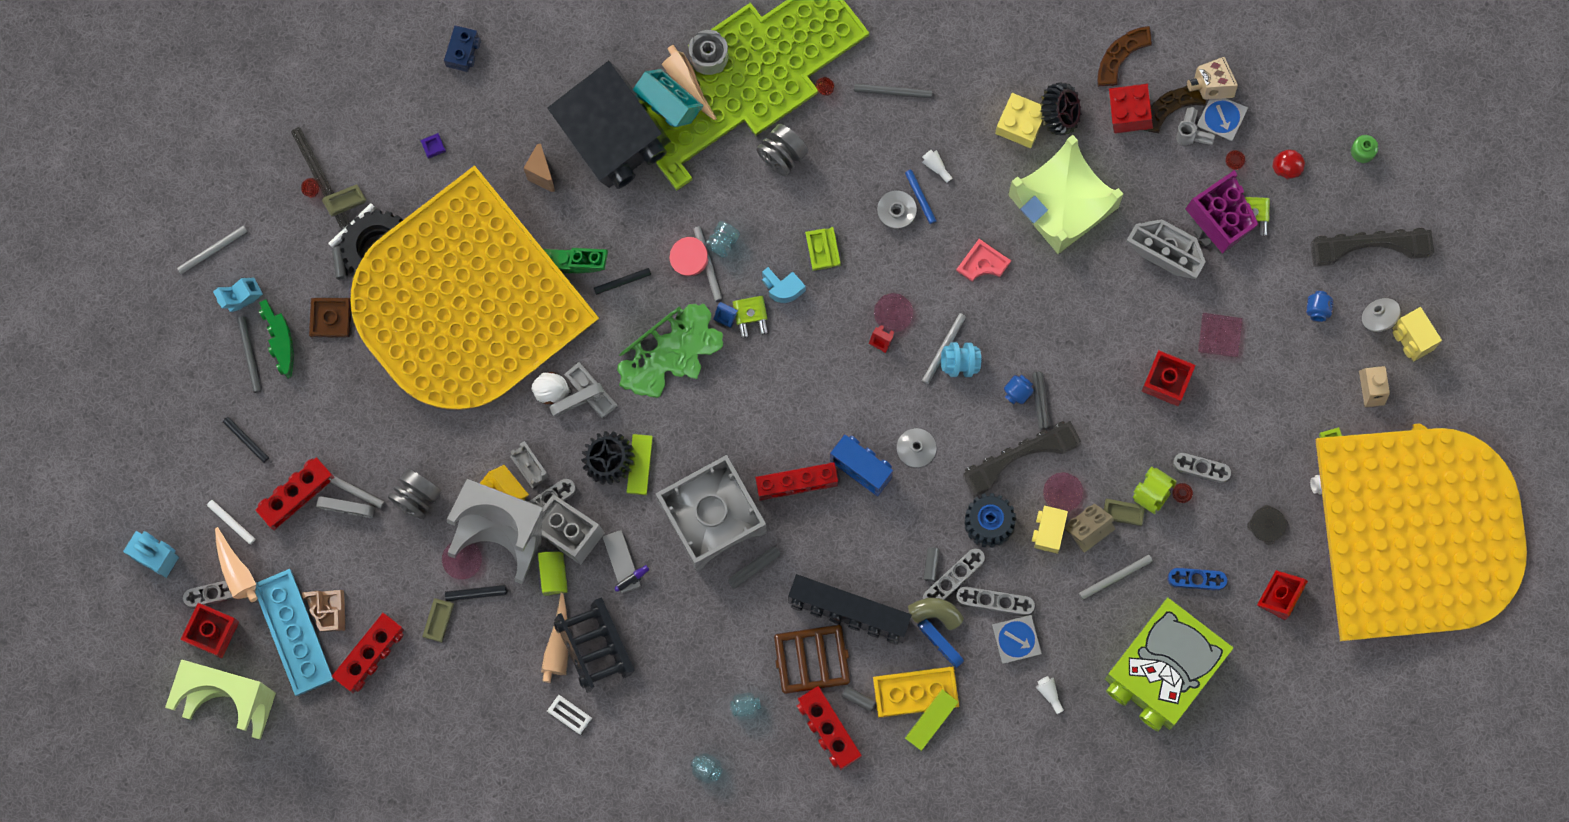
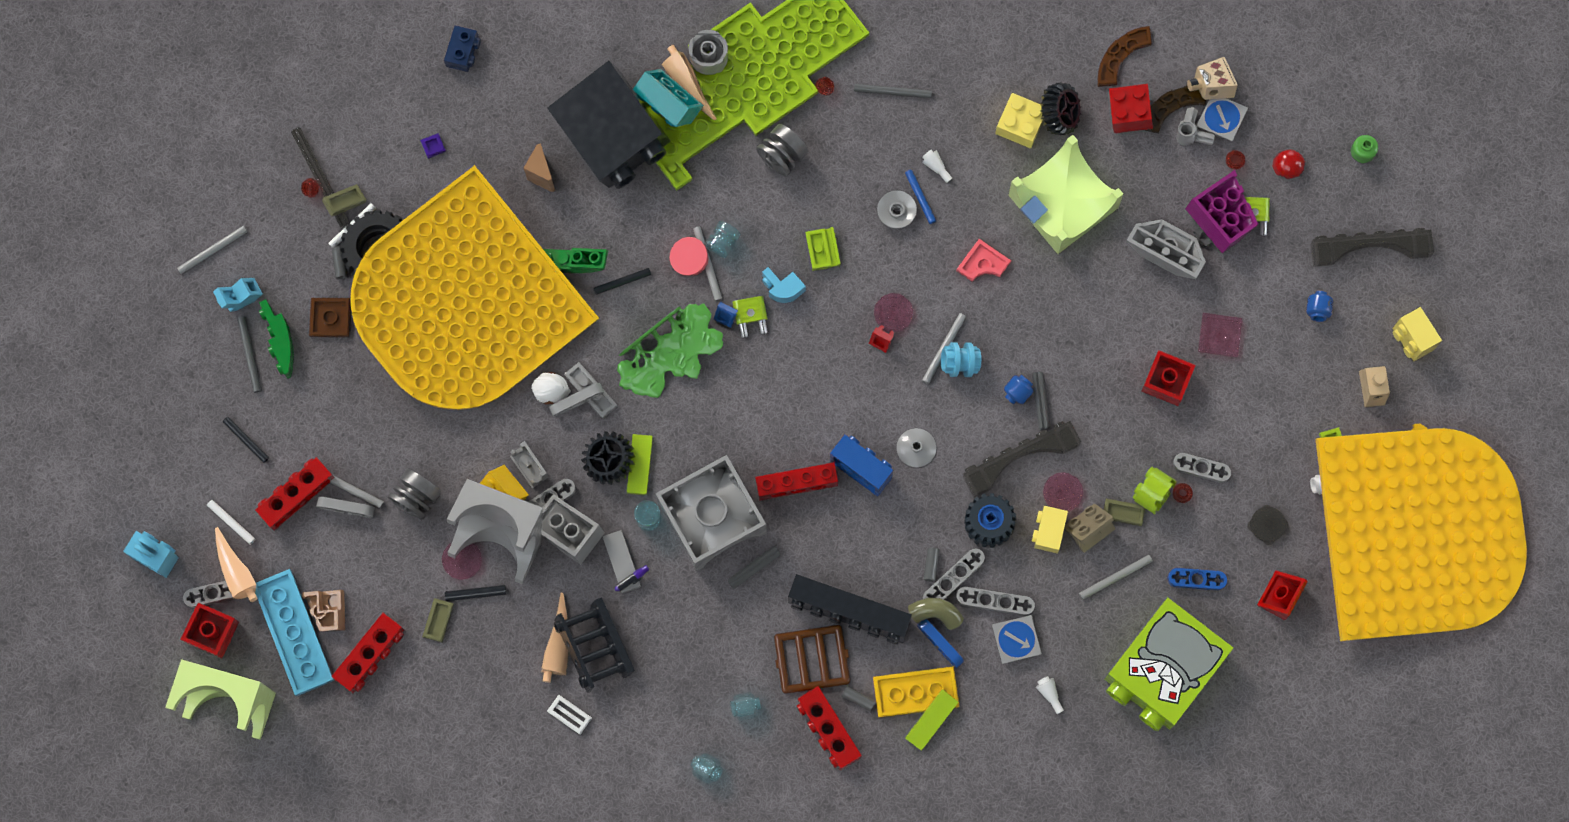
(552, 573): lime brick -> none
(647, 515): none -> clear light blue wheel
(1381, 315): light grey dish -> none

